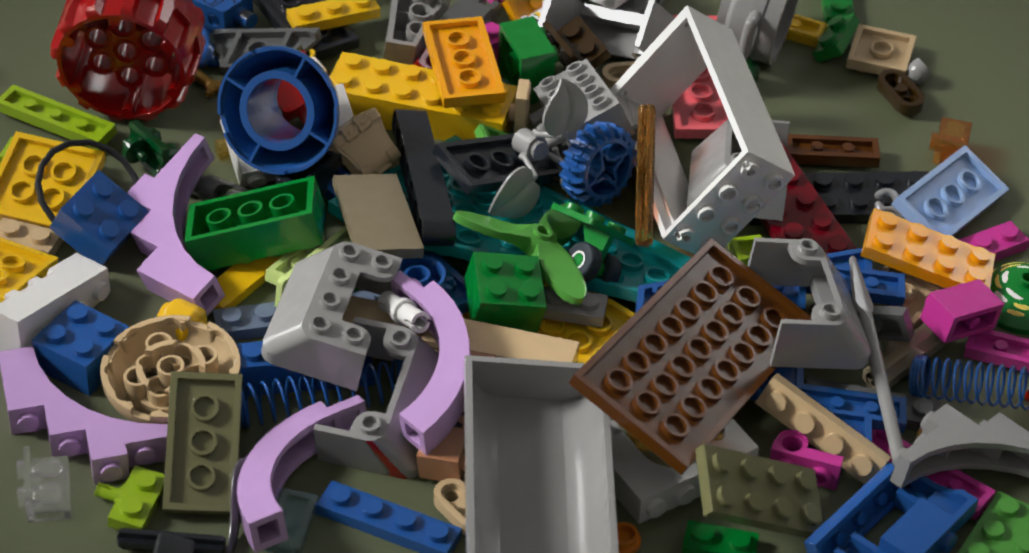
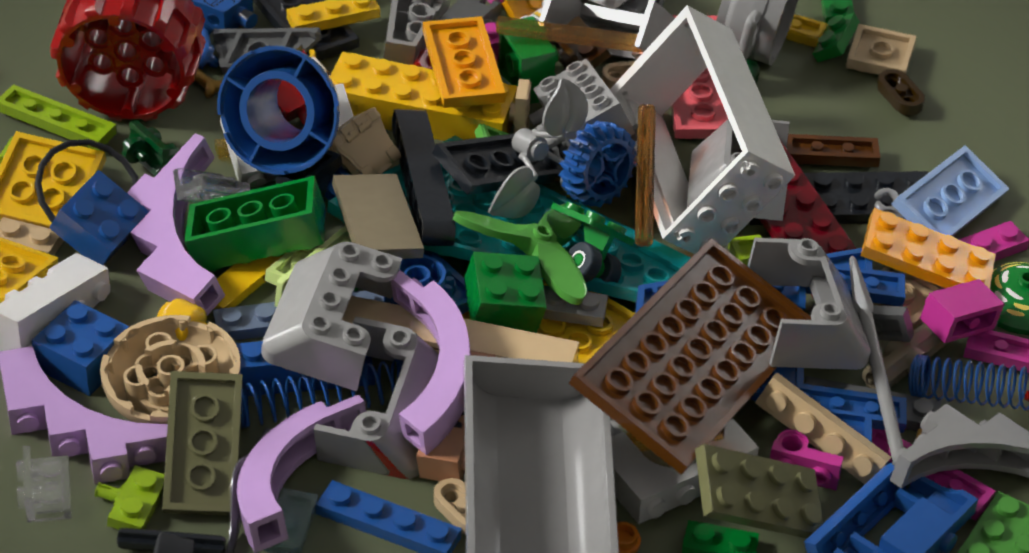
(202, 186): none -> clear bracket
(404, 311): white pin -> none
(566, 33): none -> clear orange axle
(918, 72): light grey hinge -> none
(951, 137): clear orange brick -> none

